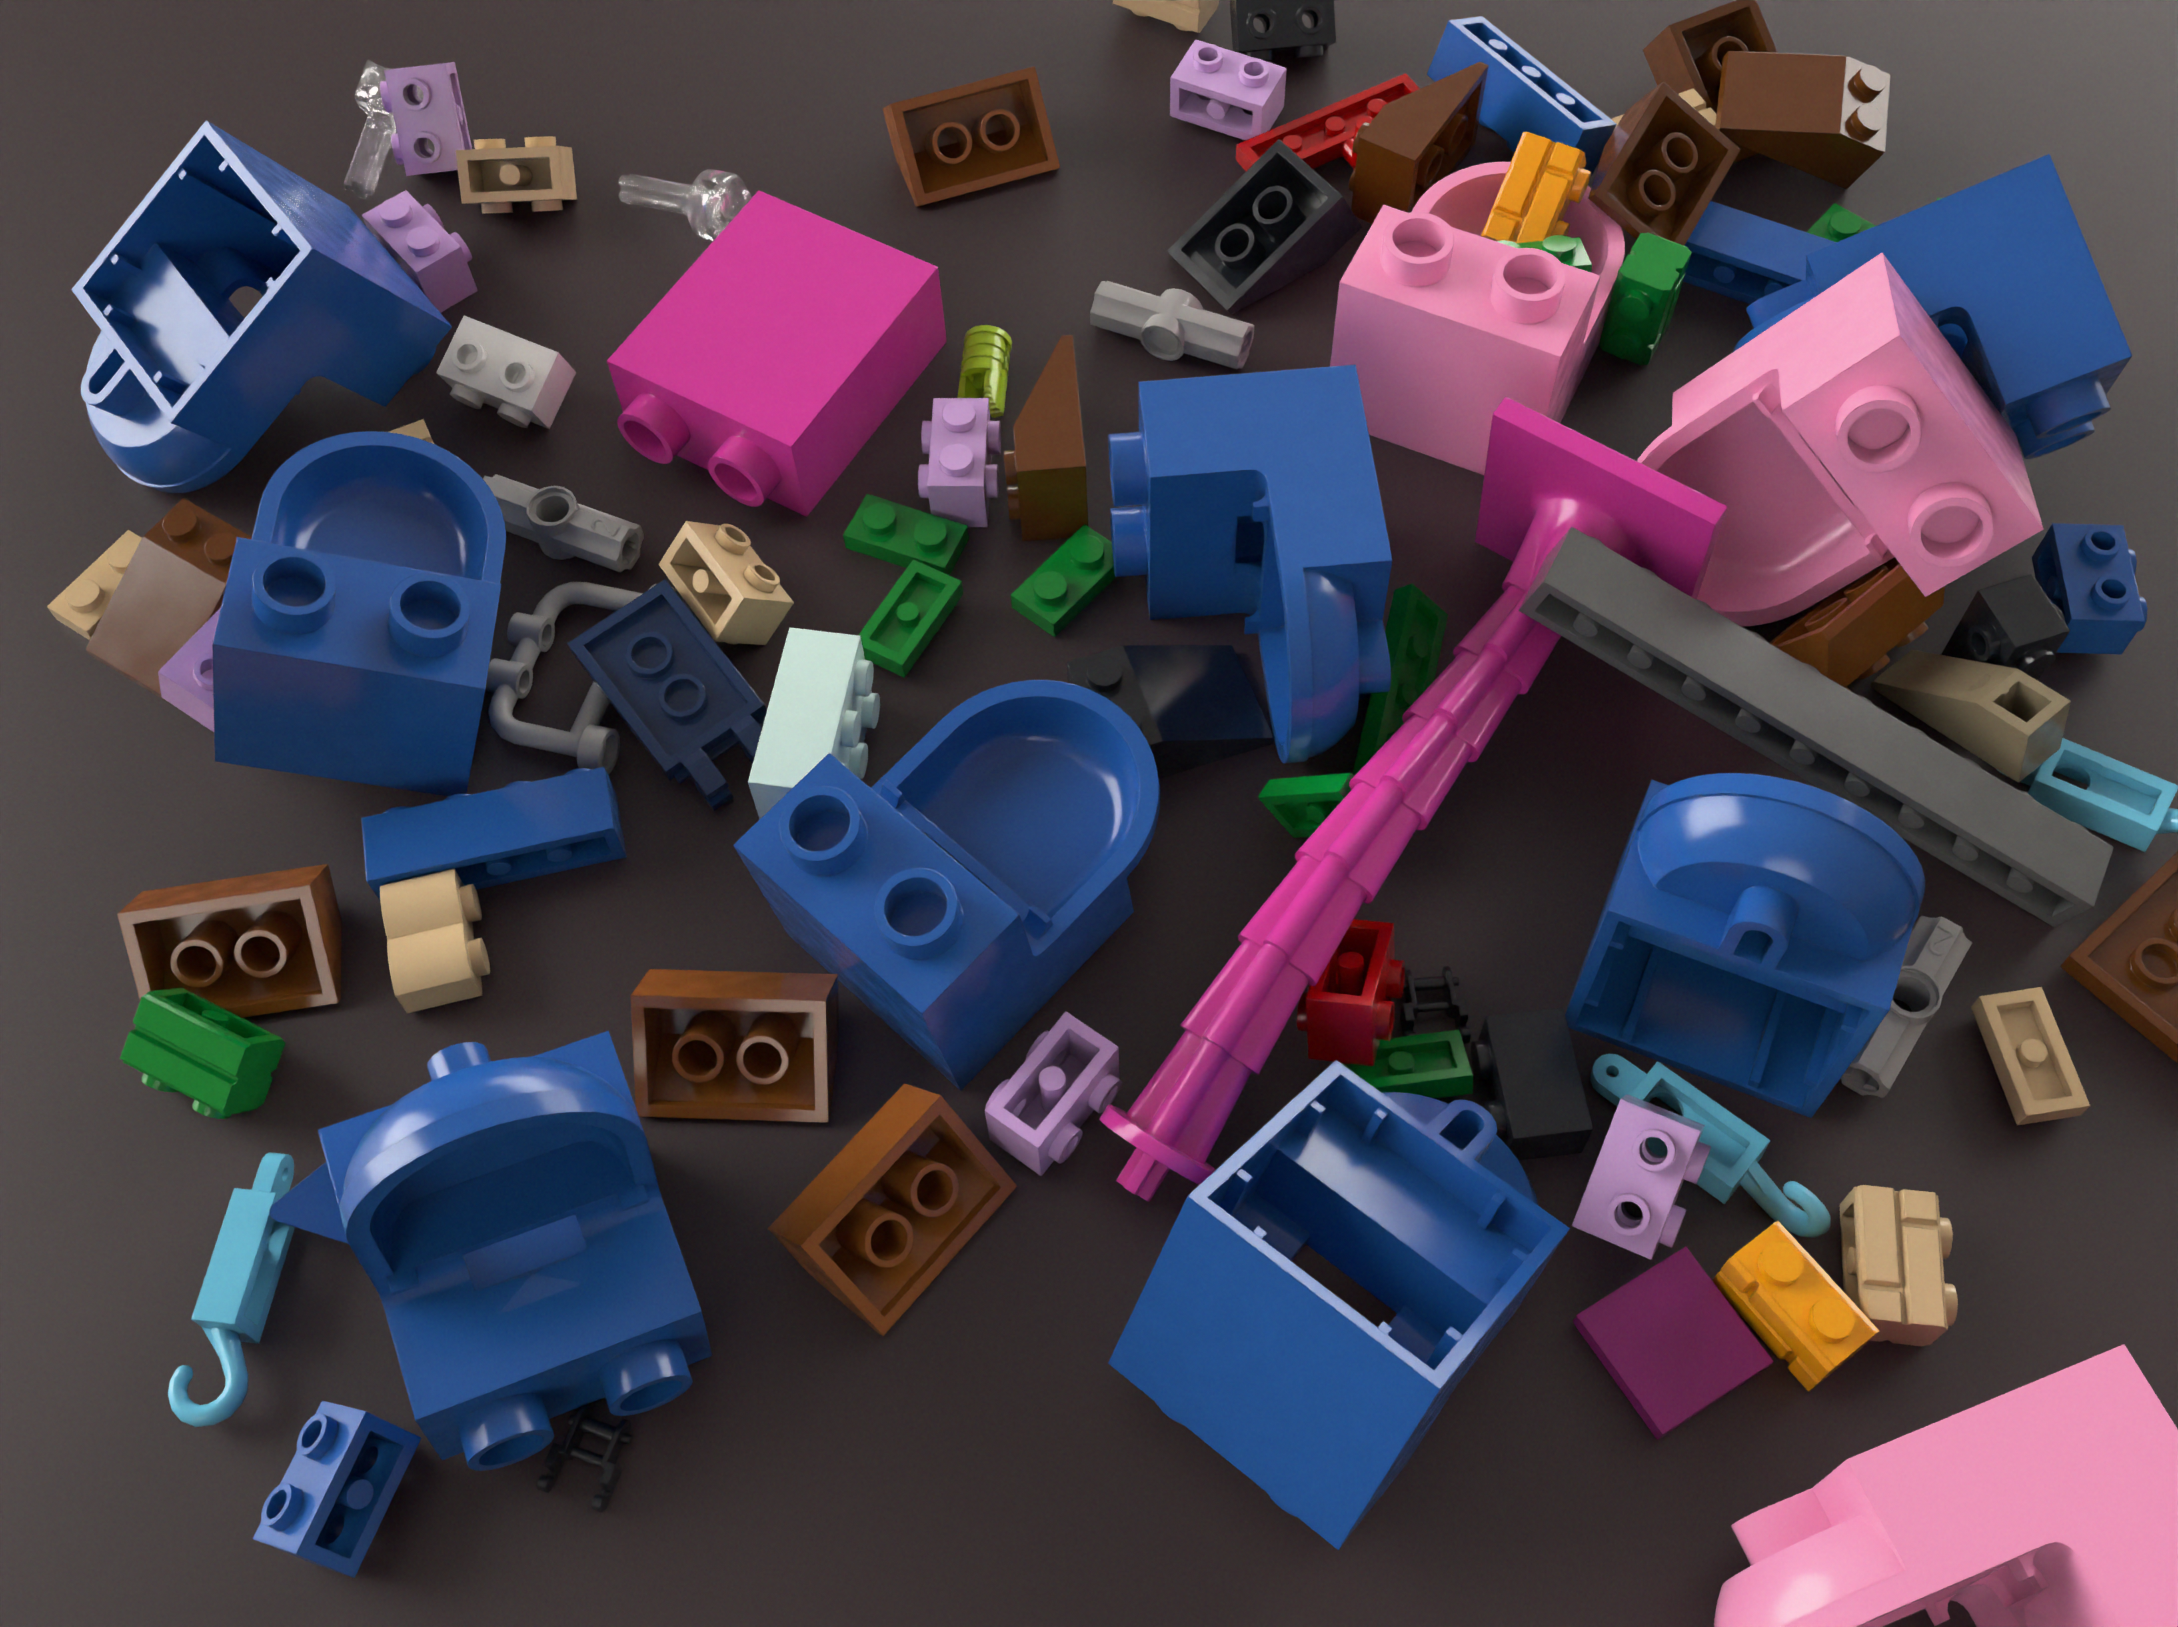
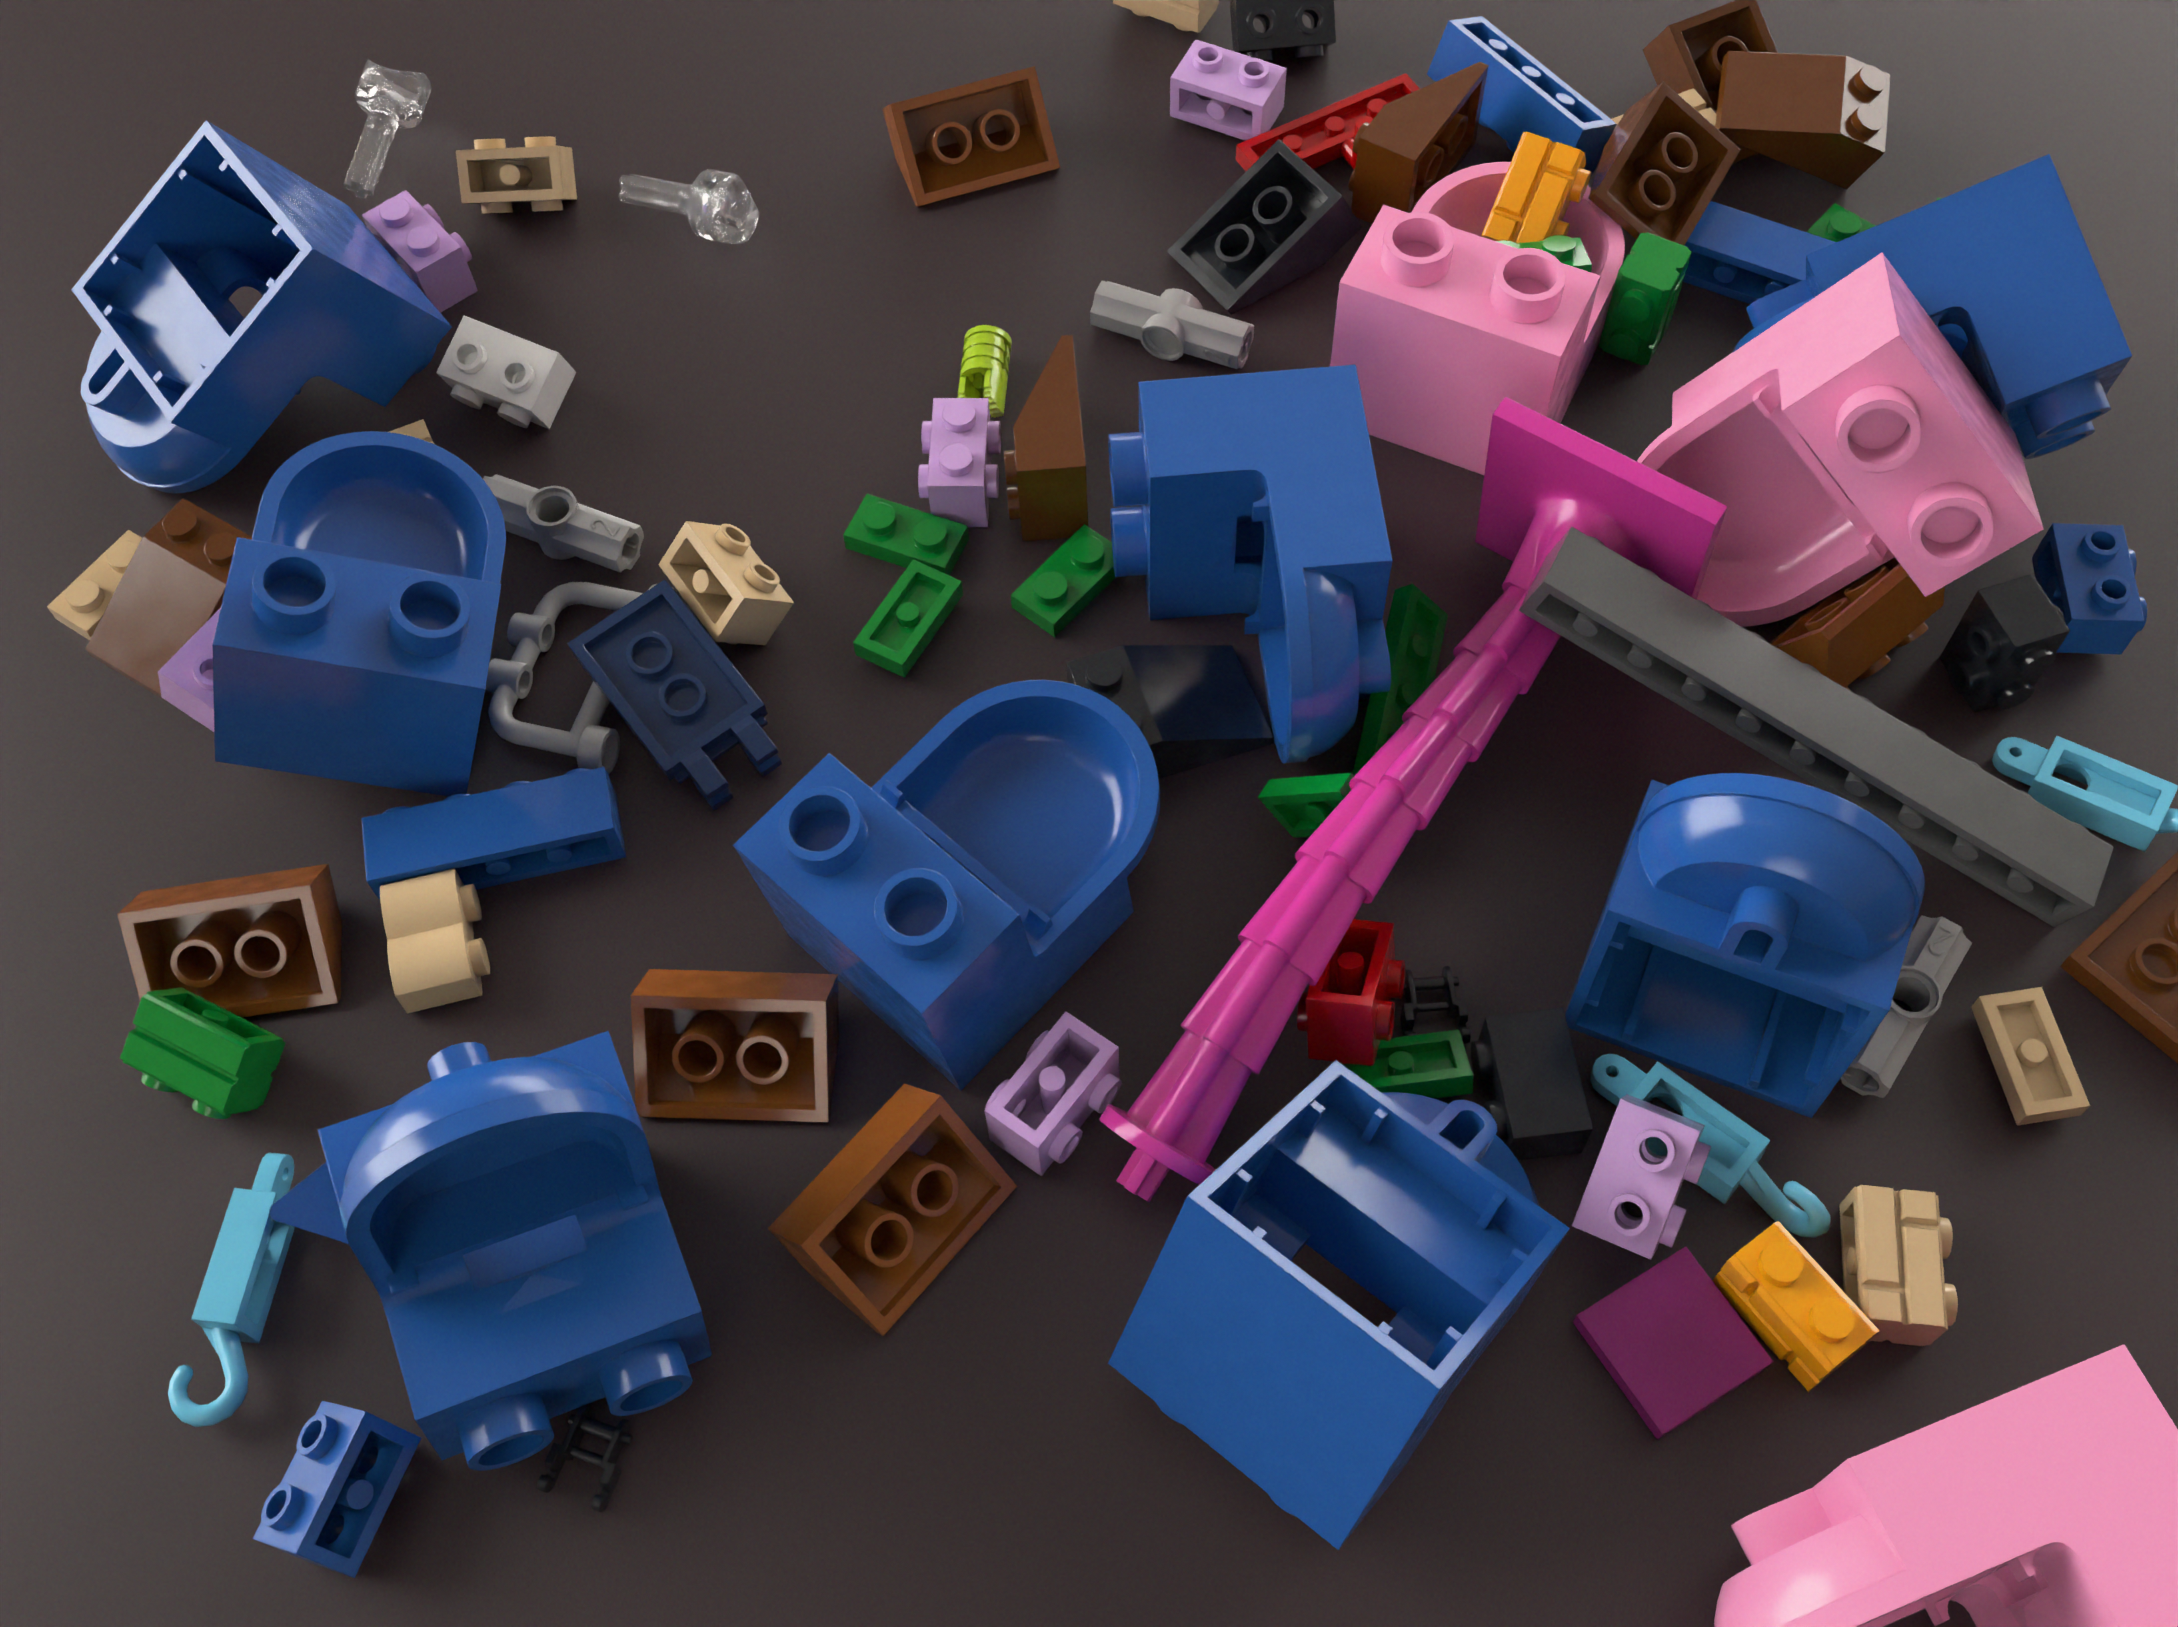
(435, 117): lavender brick -> none
(778, 354): dark pink brick -> none
(815, 709): light aqua brick -> none
(1980, 706): dark tan slope -> none

